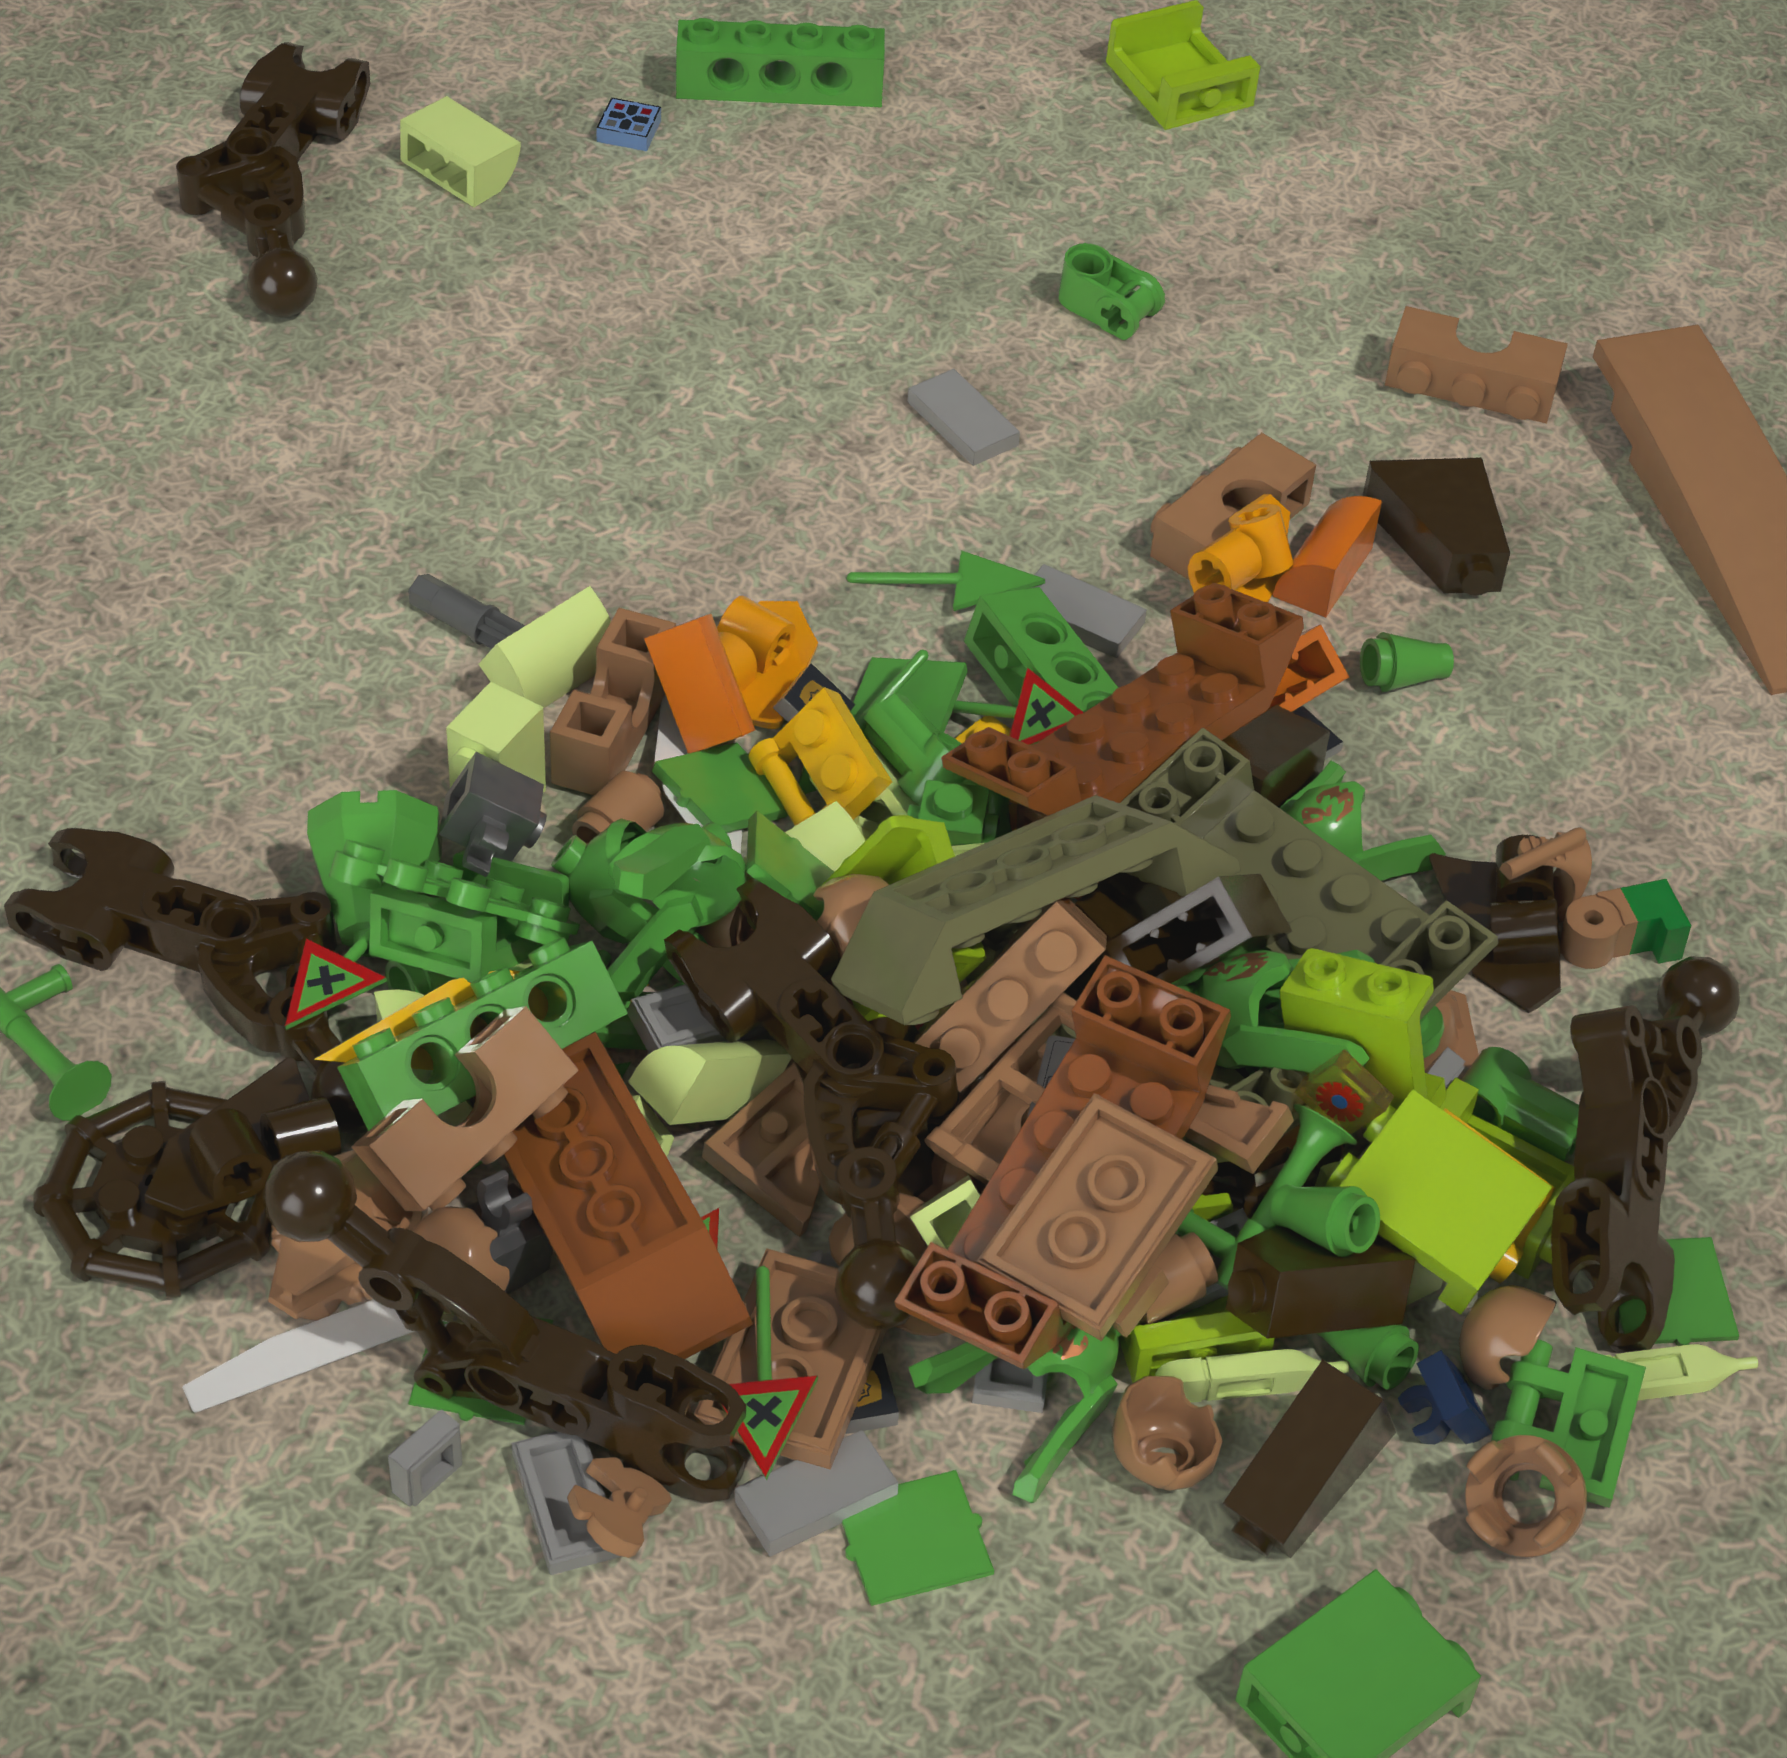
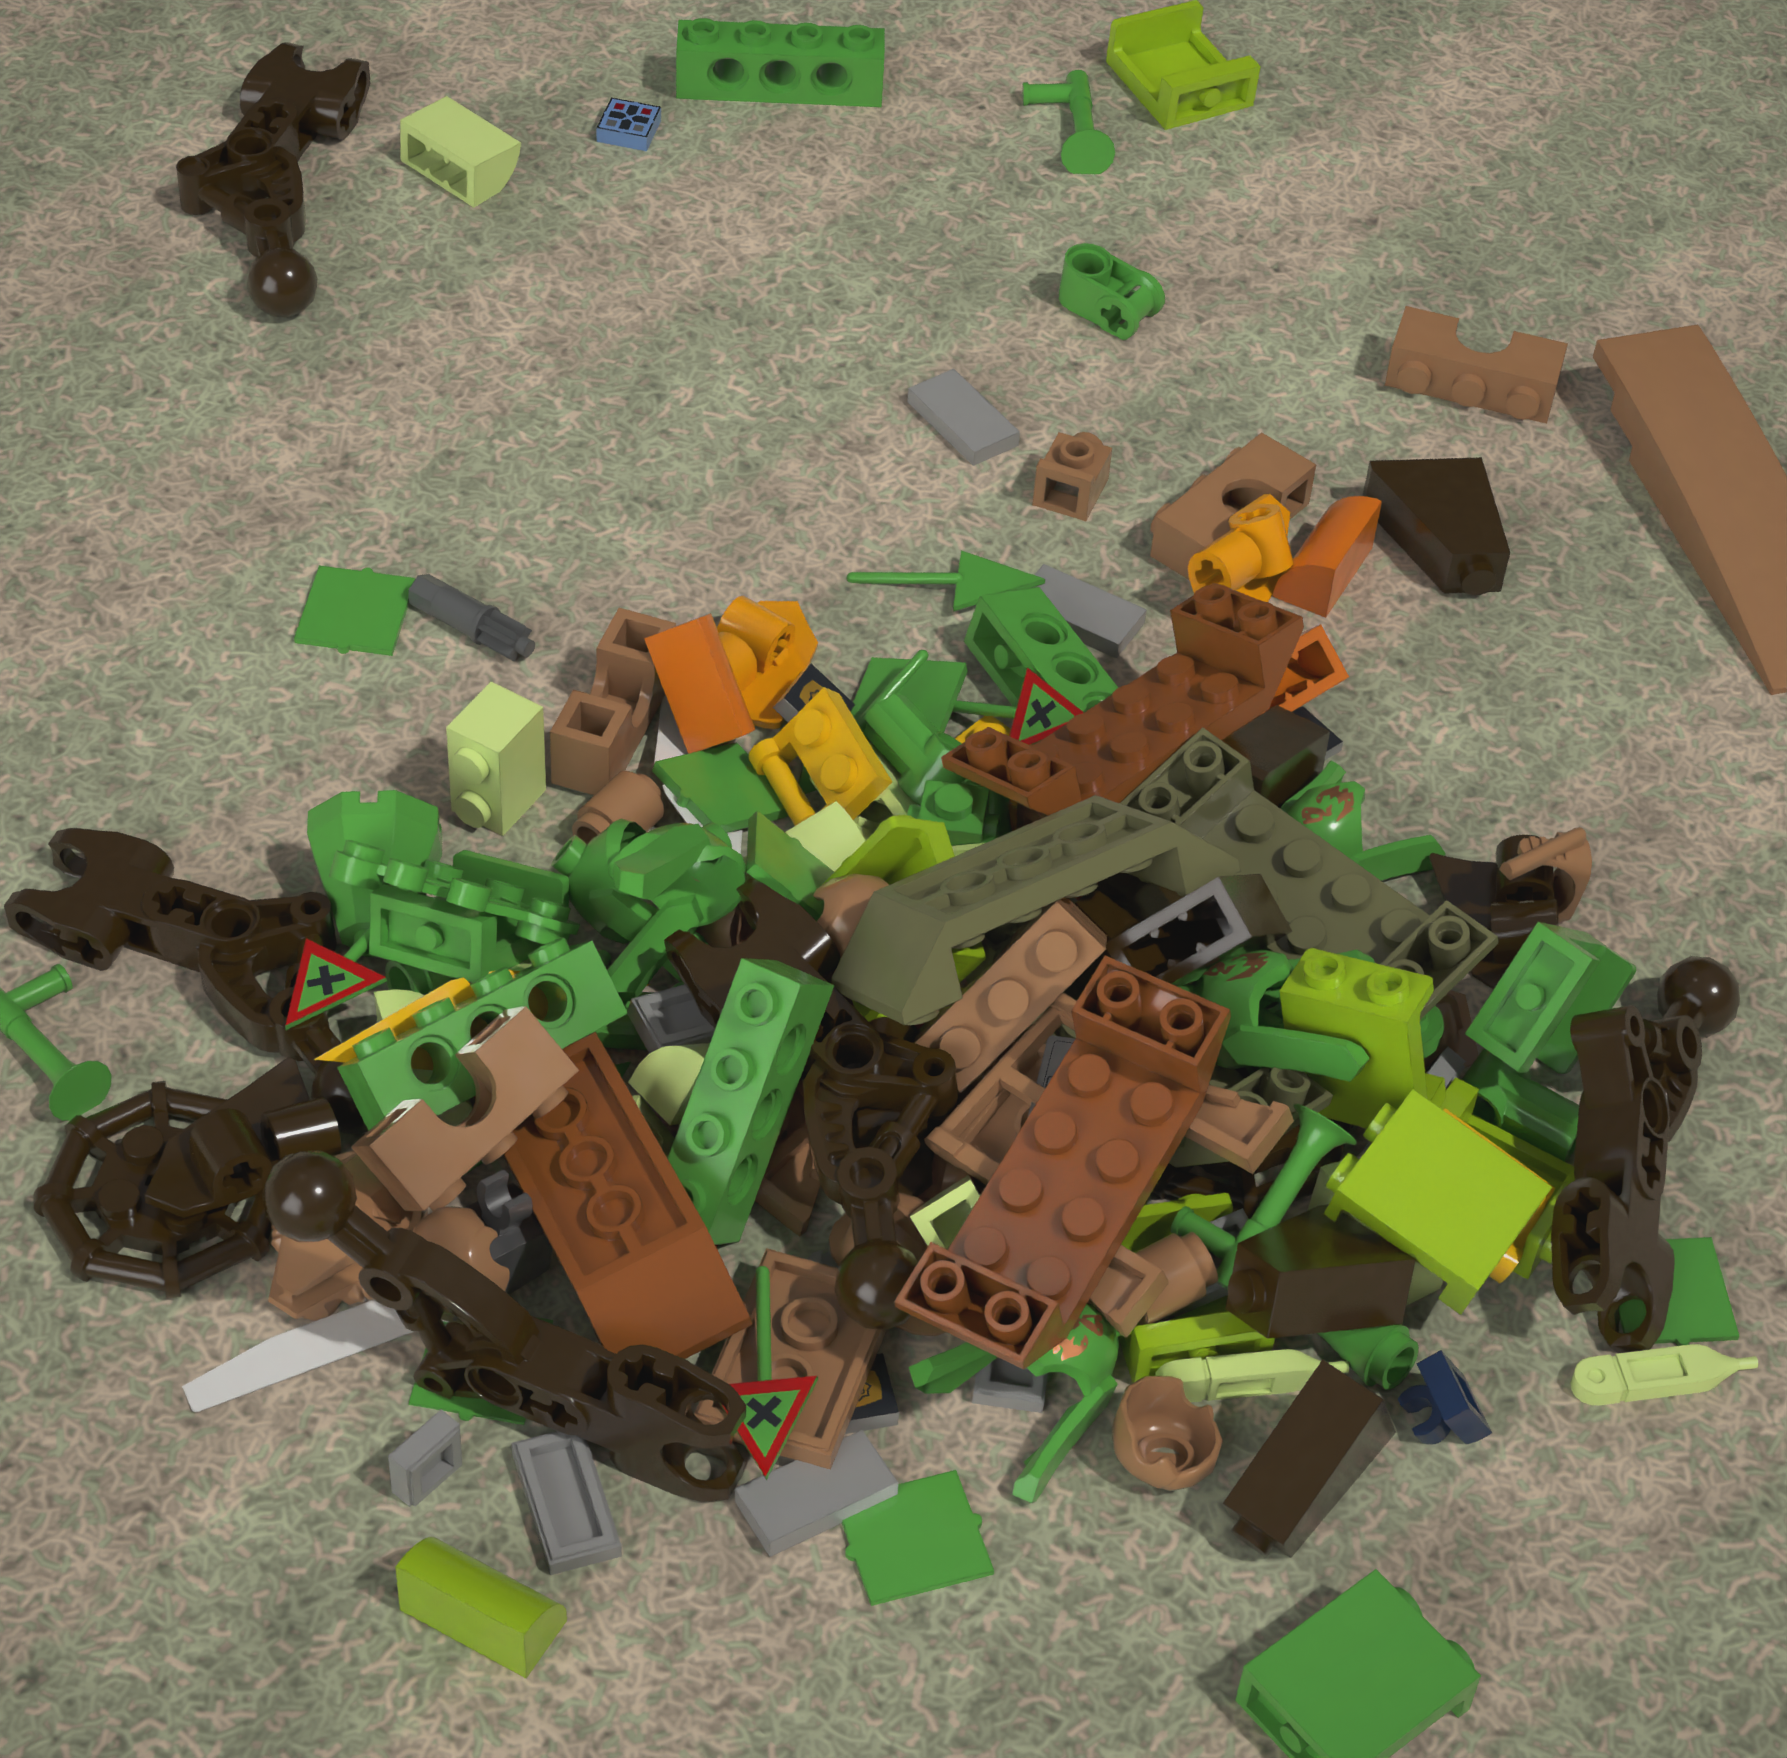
(354, 610): none -> bright green piece
(477, 1605): none -> lime brick
(492, 813): flat silver brick -> none
(552, 651): yellowish green brick -> none
(618, 1521): medium nougat piece -> none
(746, 1090): none -> bright green brick
(1077, 462): none -> medium nougat brick
(1087, 149): none -> bright green piece
(1099, 1214): medium nougat tile -> none
(1332, 1217): bright green cone -> none
(1344, 1092): clear yellow tile -> none
(1402, 661): bright green cone -> none
(1488, 1475): medium nougat piece -> none
(1501, 1325): medium nougat hair -> none
(1546, 984): none -> bright green panel
(1593, 1415): bright green plate -> none
(1624, 924): leg -> none

